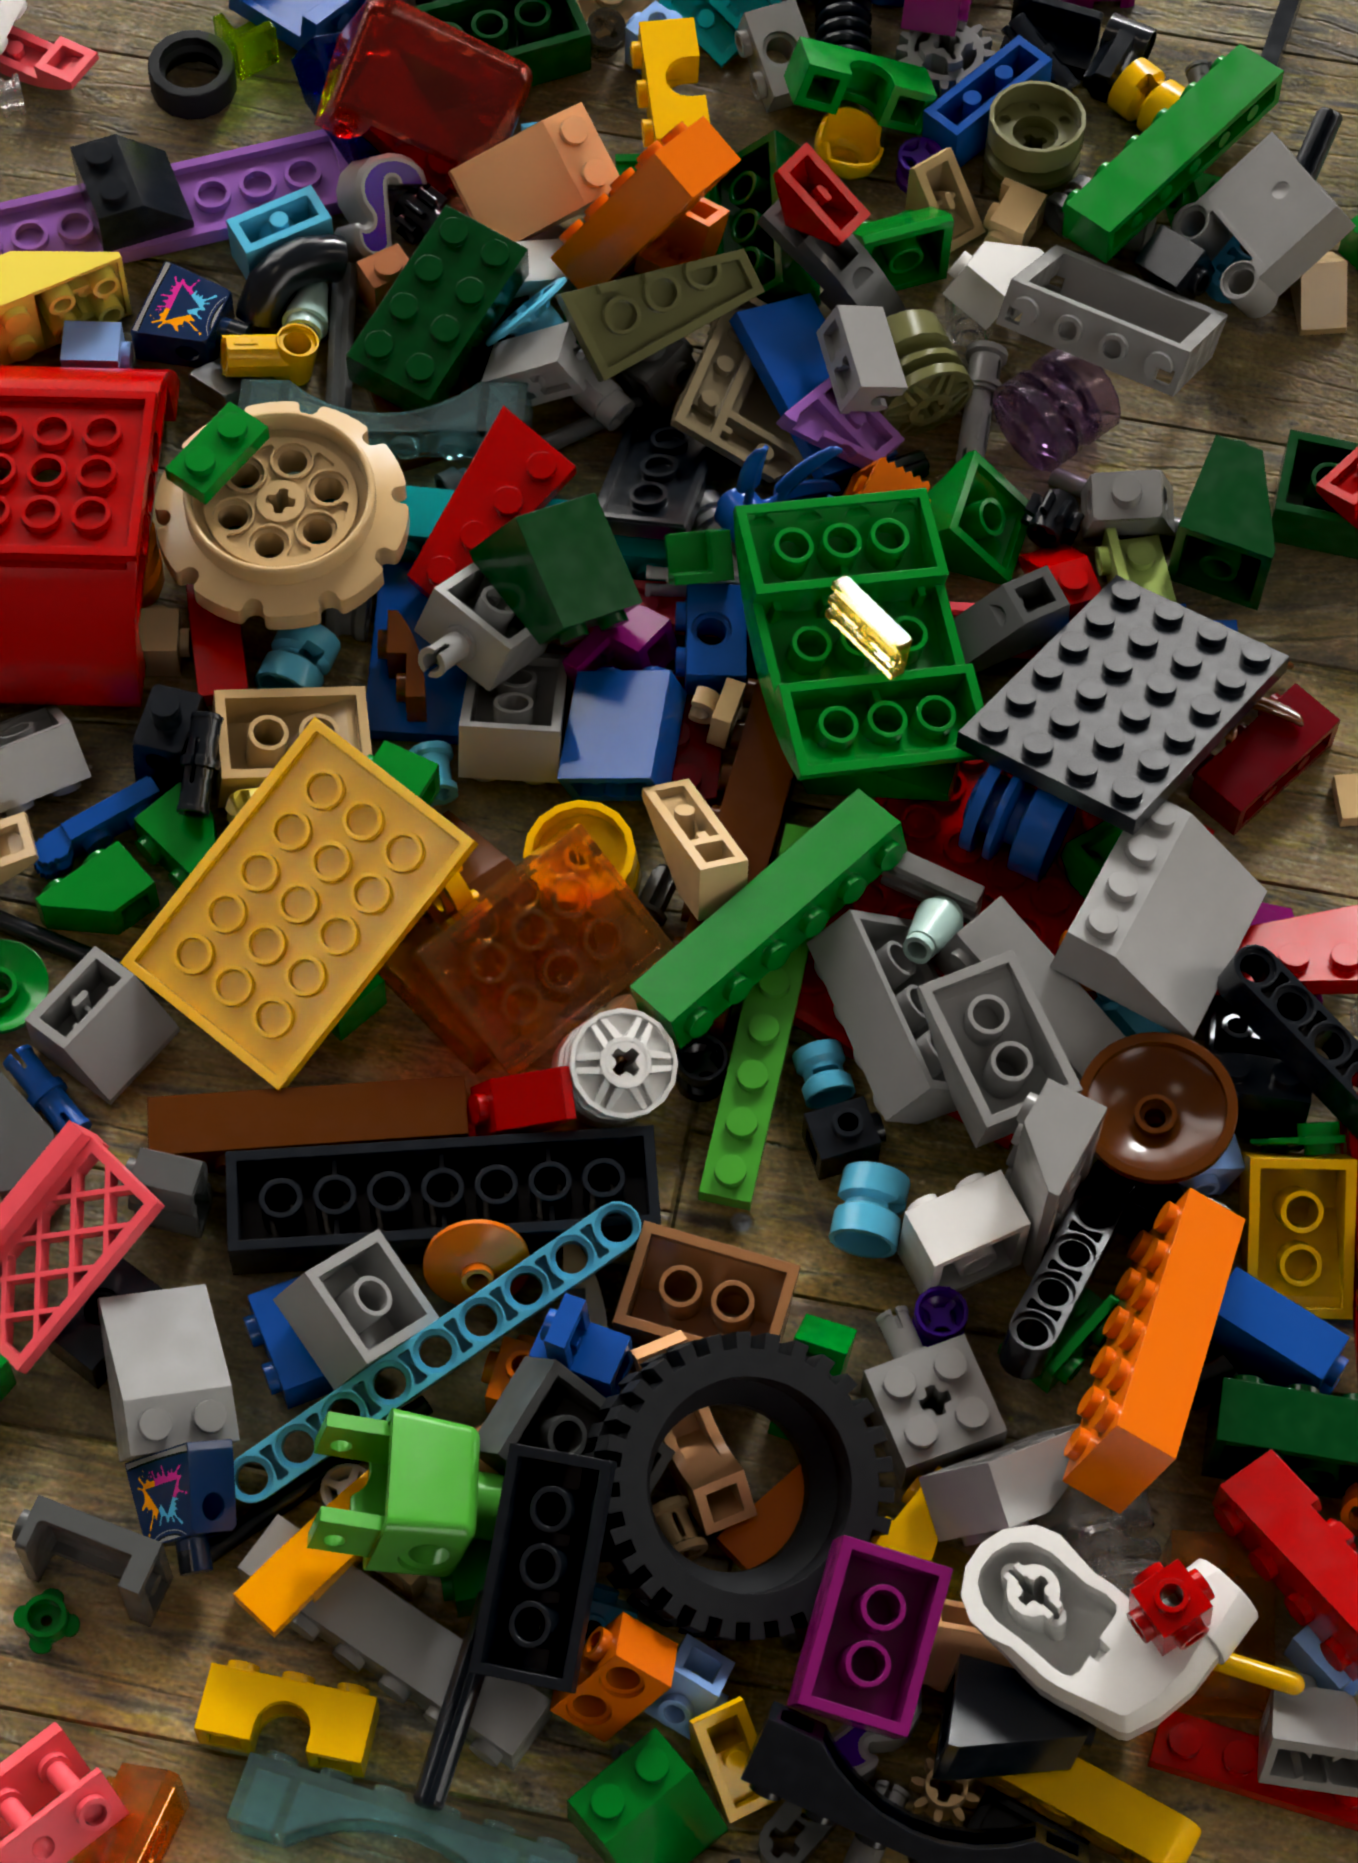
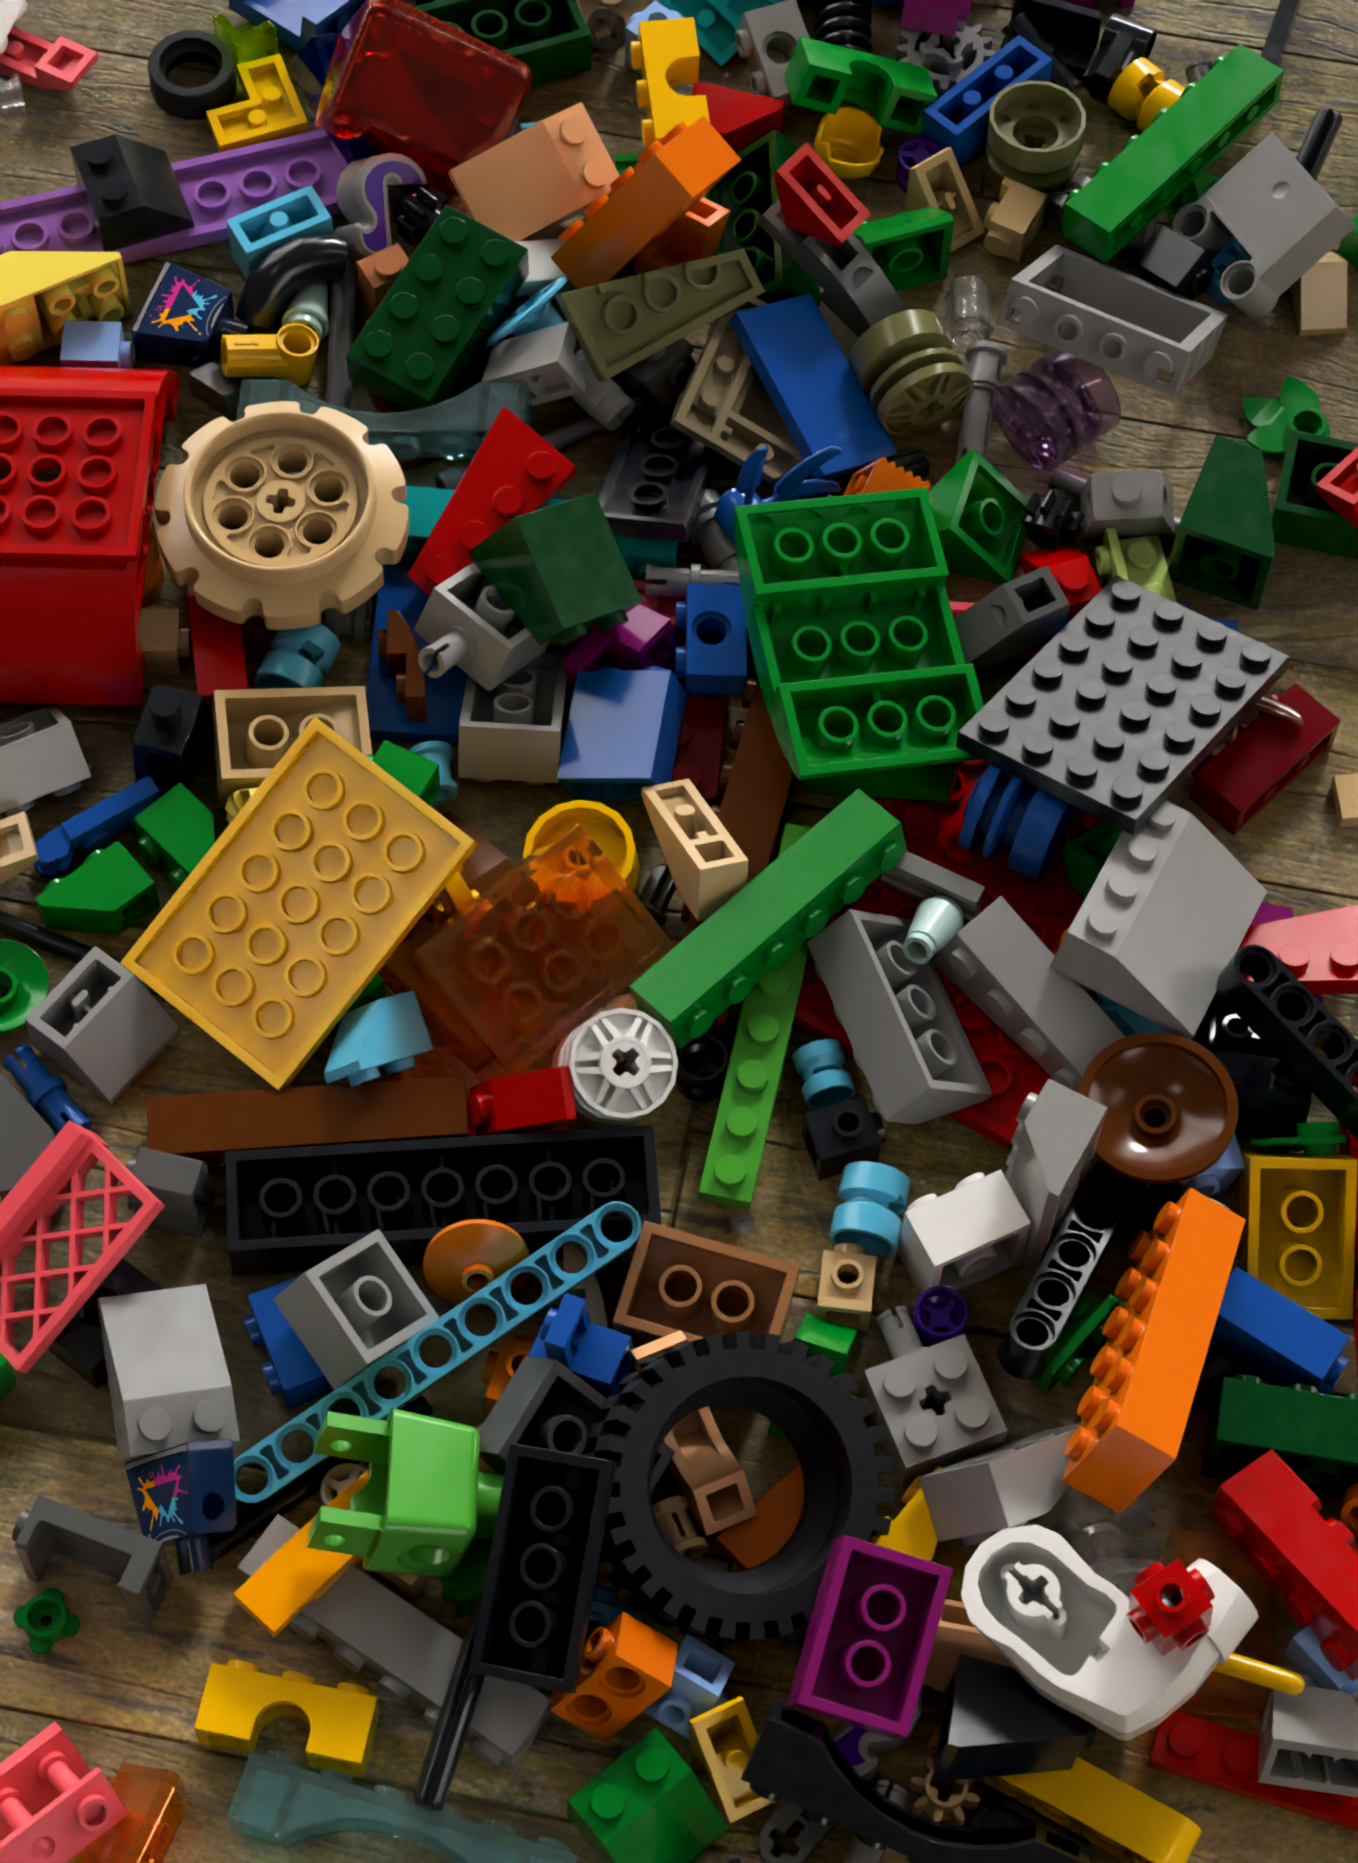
(199, 764): black pin -> none
(217, 452): green plate -> none
(266, 115): none -> yellow plate
(378, 1036): none -> medium azure slope
(699, 556): green panel -> none
(717, 710): tan tile -> none
(740, 115): none -> red slope
(845, 1302): none -> tan brick
(860, 434): medium lavender wing -> none
(861, 358): light grey hinge -> none
(868, 627): clear yellow tile -> none
(984, 278): white slope -> none
(993, 1043): light grey slope -> none
(1273, 418): none -> green plate

